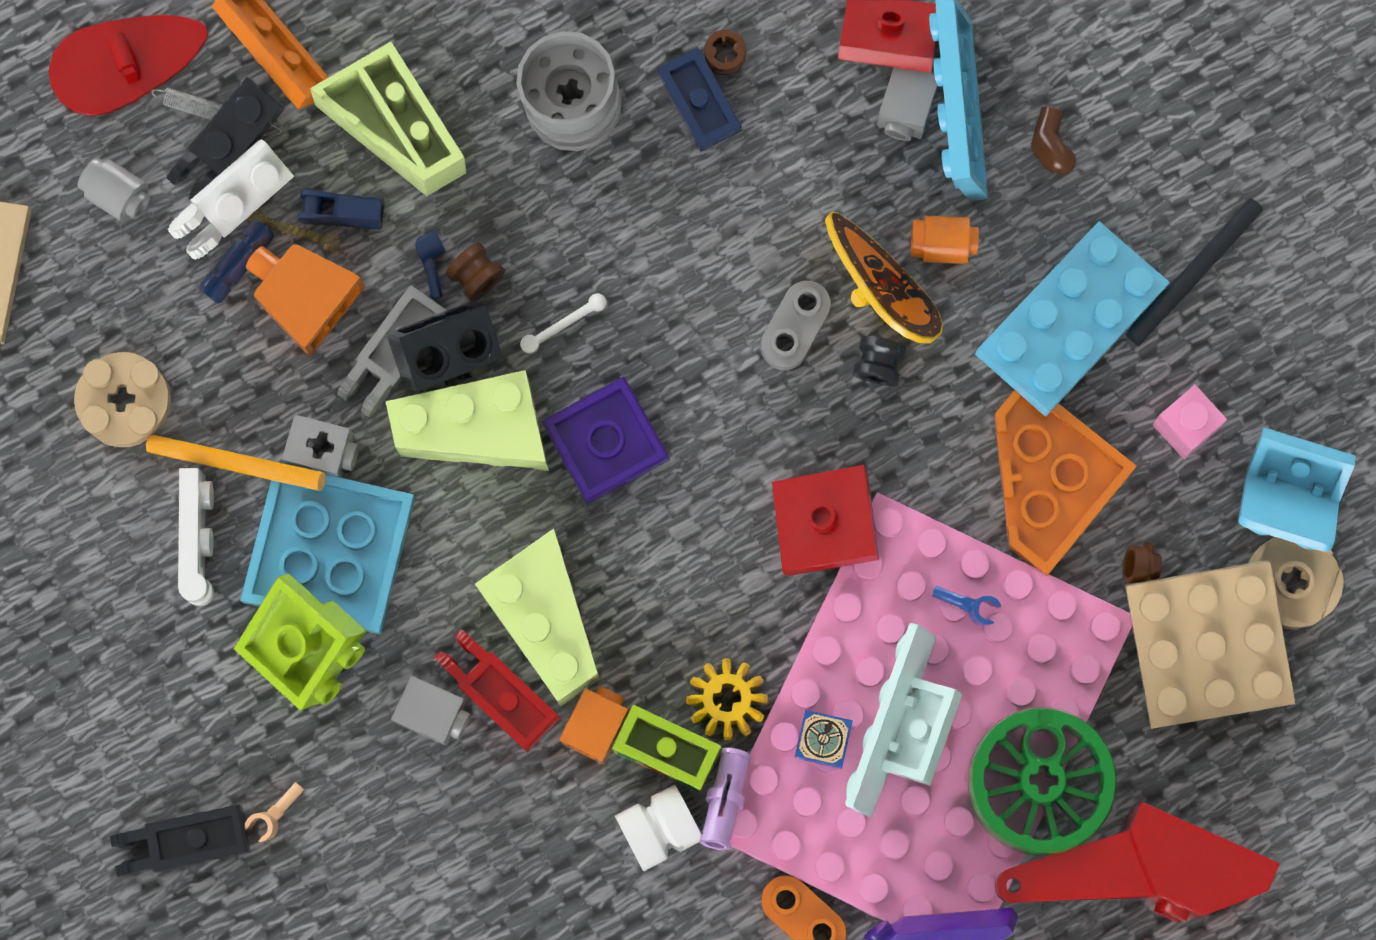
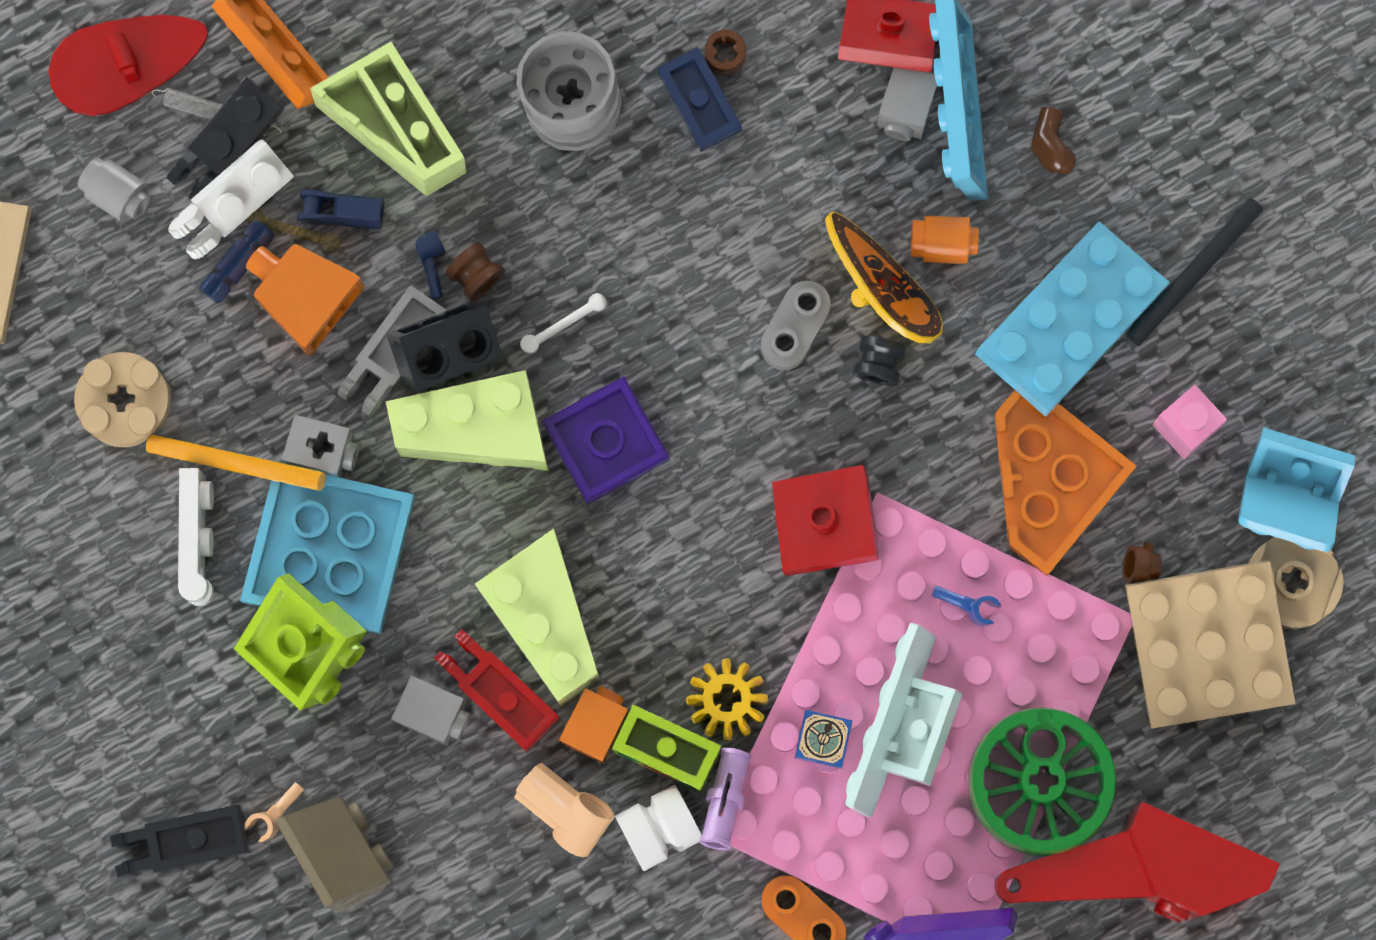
(337, 852): none -> dark tan slope
(574, 816): none -> light nougat piece

